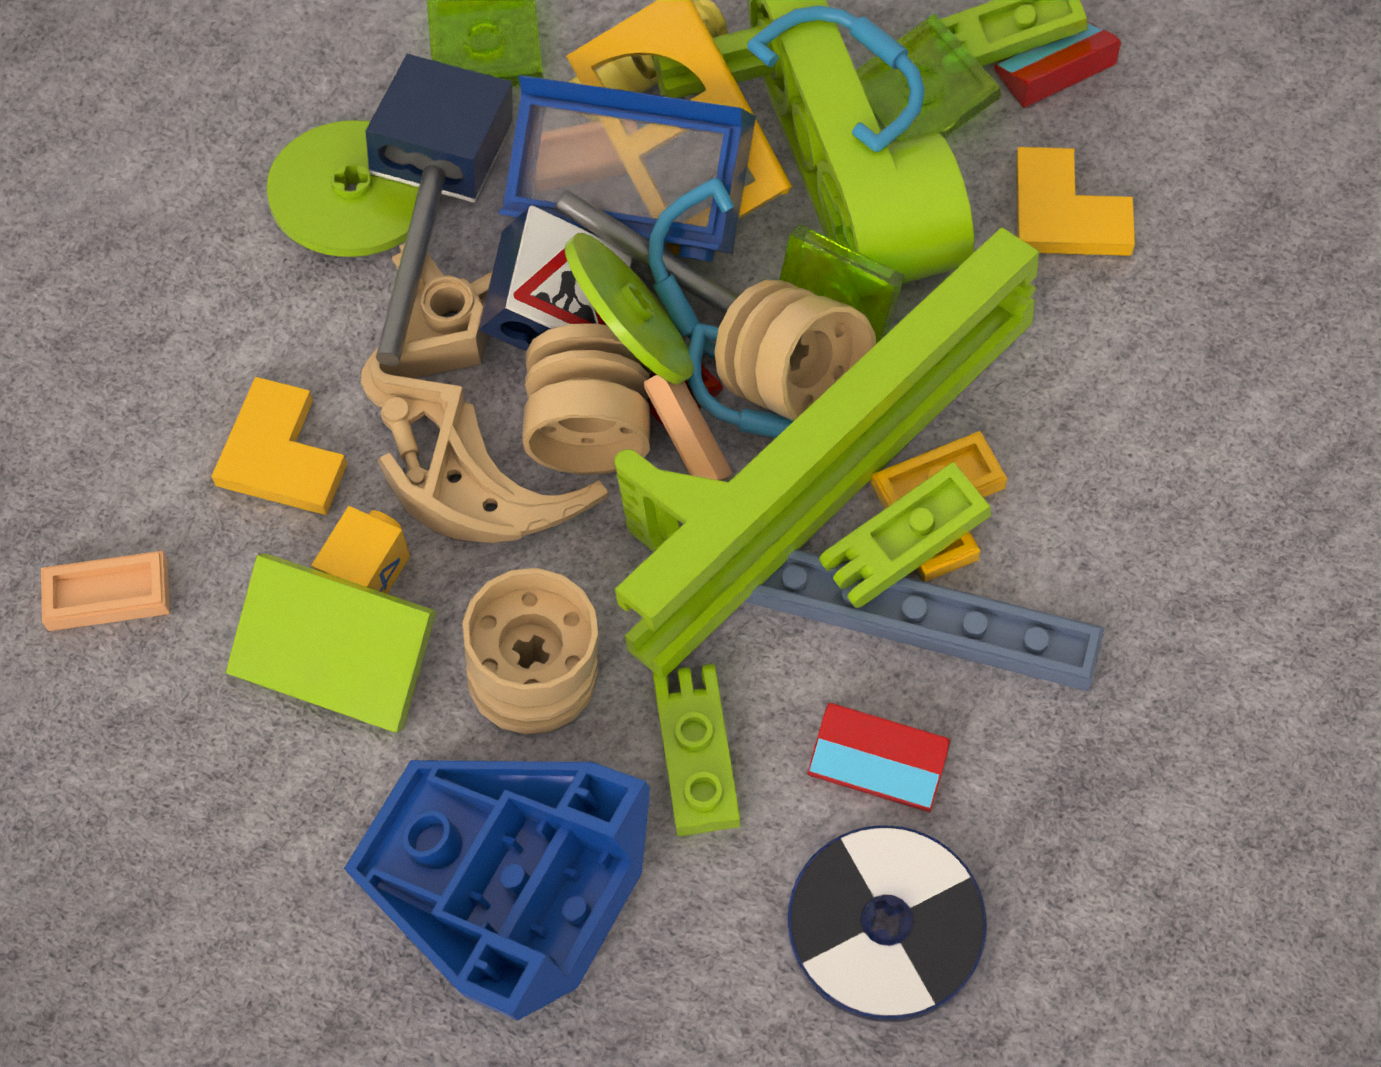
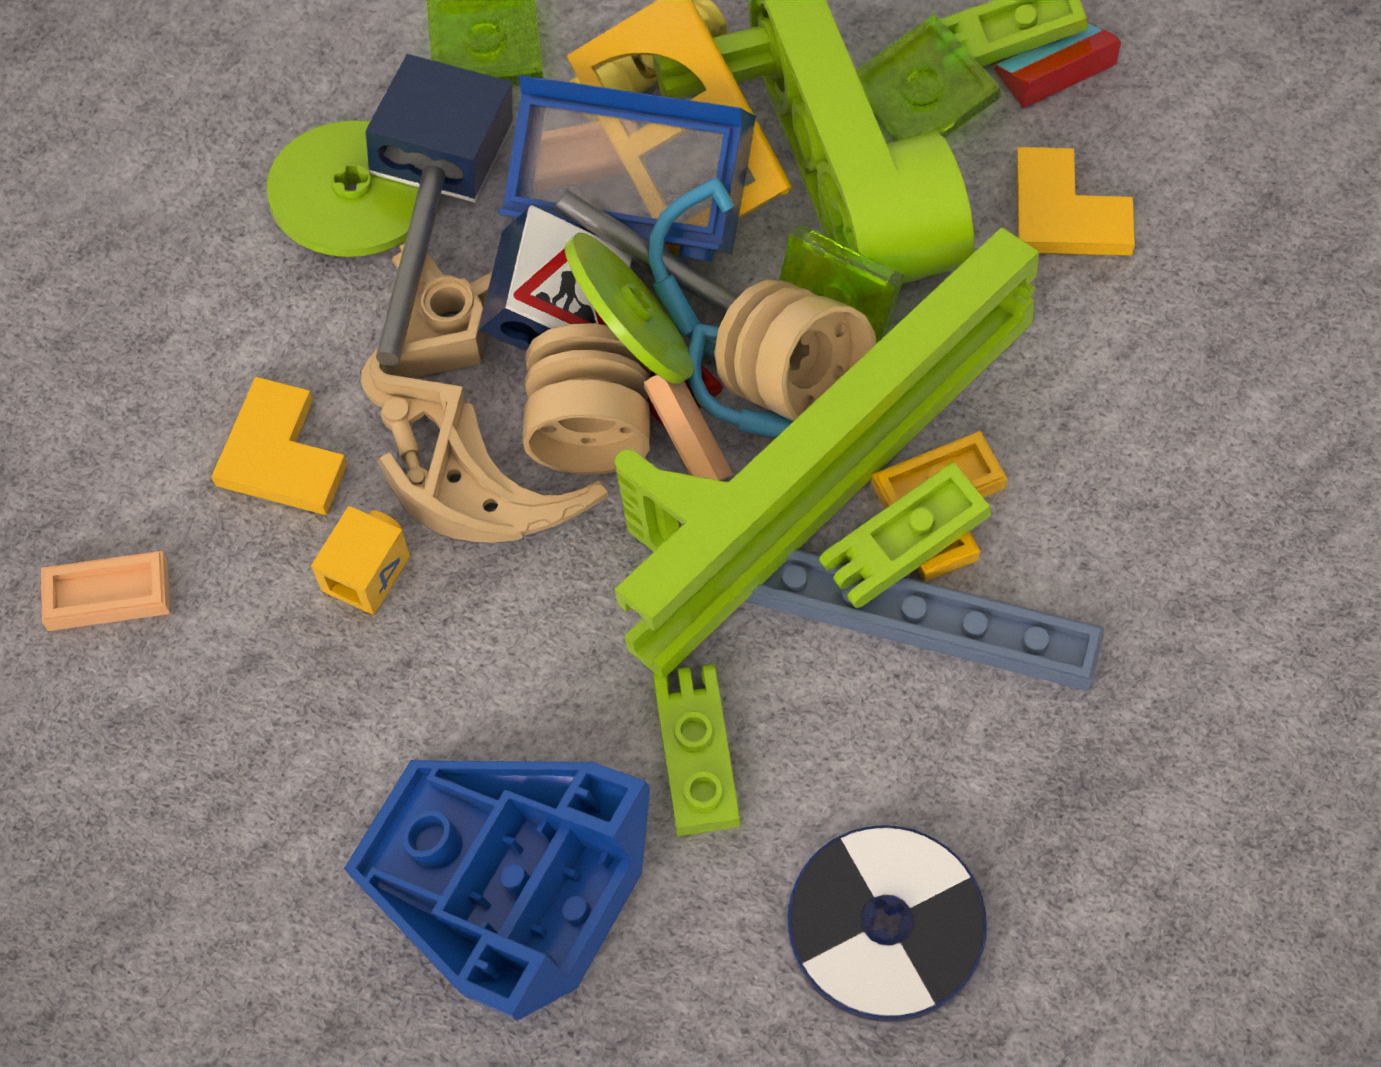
(330, 642): lime tile -> none
(527, 620): tan wheel -> none
(872, 38): dark azure piece -> none
(879, 757): slope -> none

